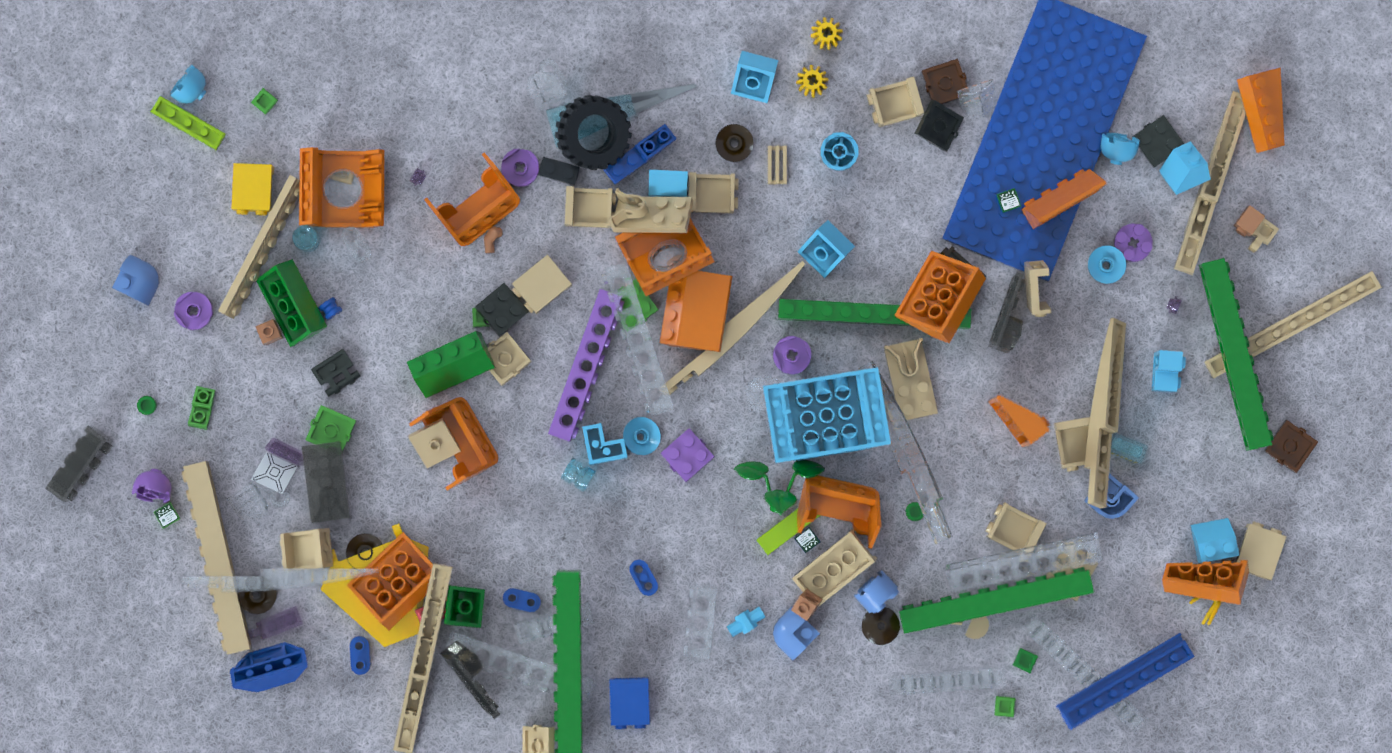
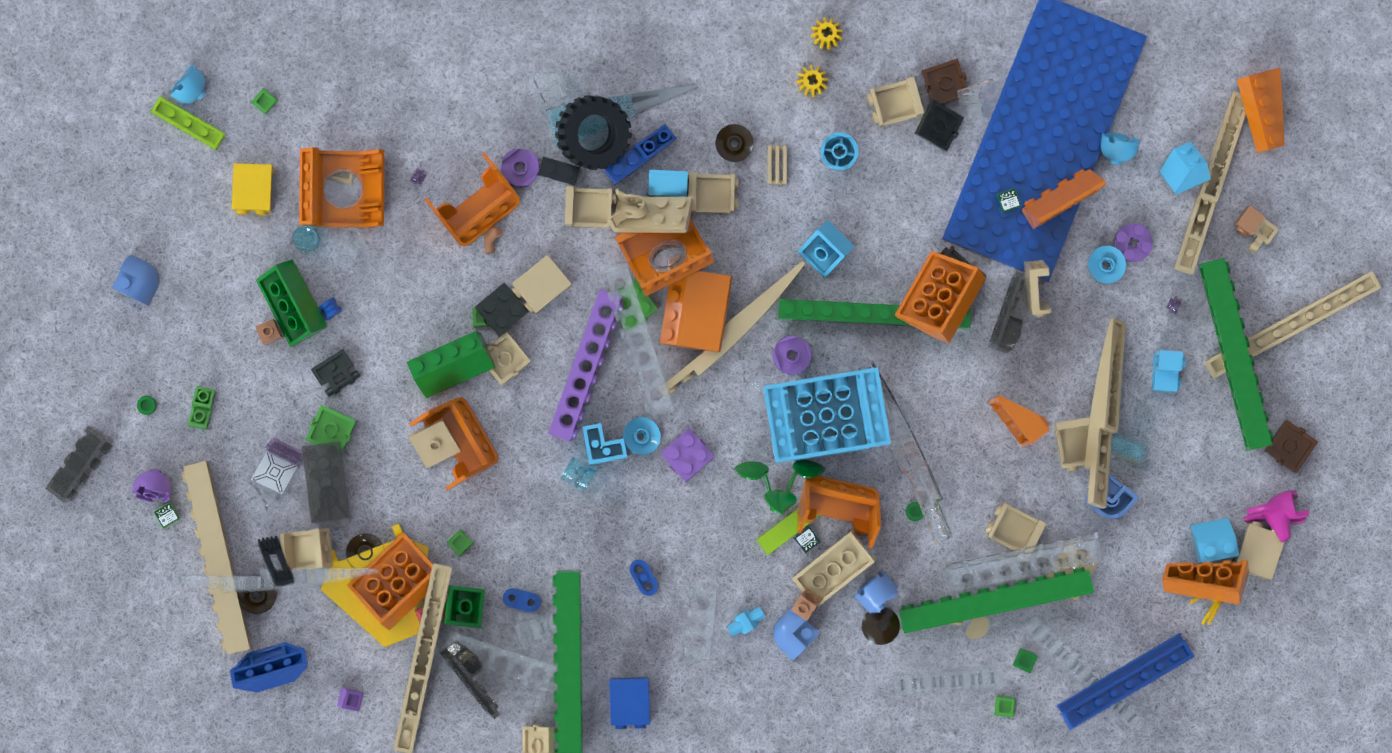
(204, 311): medium lavender plate -> none
(259, 251): tan plate -> none
(270, 547): none -> black container
(277, 623): clear purple hinge -> none
(350, 699): none -> medium lavender slope
(360, 655): blue plate -> none
(459, 542): none -> bright green tile
(754, 76): medium azure slope -> none
(911, 379): tan plate -> none
(1158, 140): pearl dark grey plate -> none
(1279, 514): none -> dark pink piece

